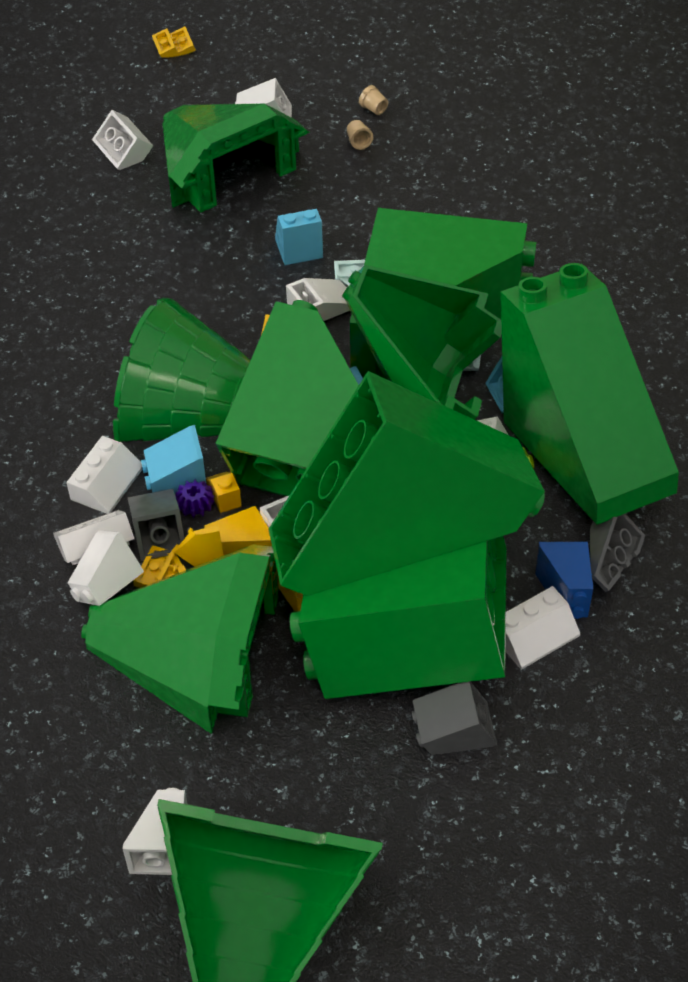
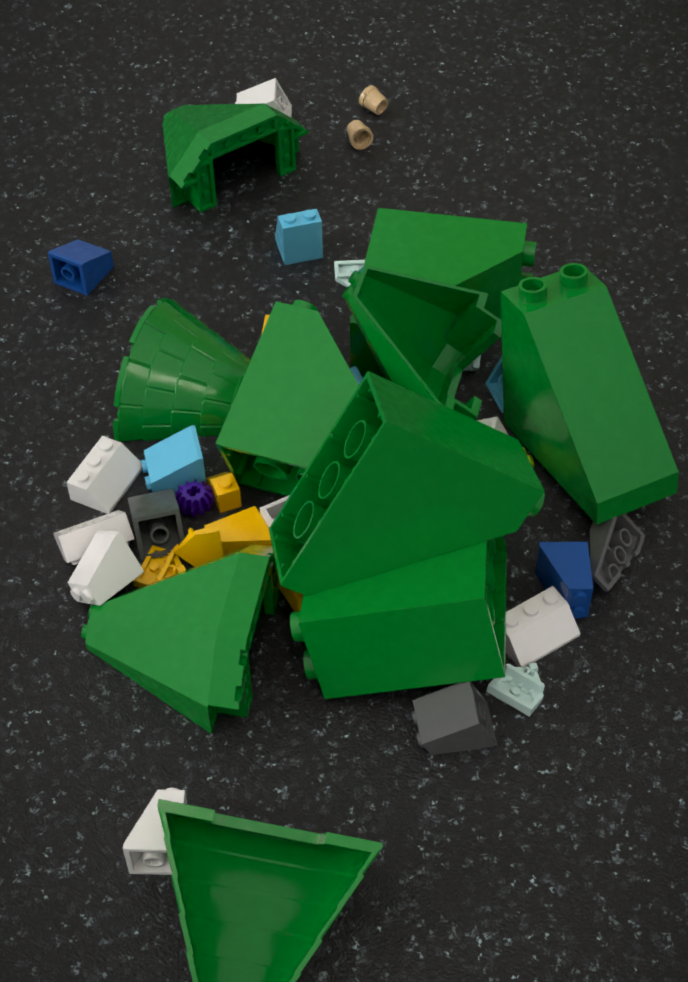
(79, 265): none -> blue slope
(121, 141): white slope -> none
(173, 43): yellow slope -> none
(322, 293): white slope -> none
(519, 688): none -> light aqua slope

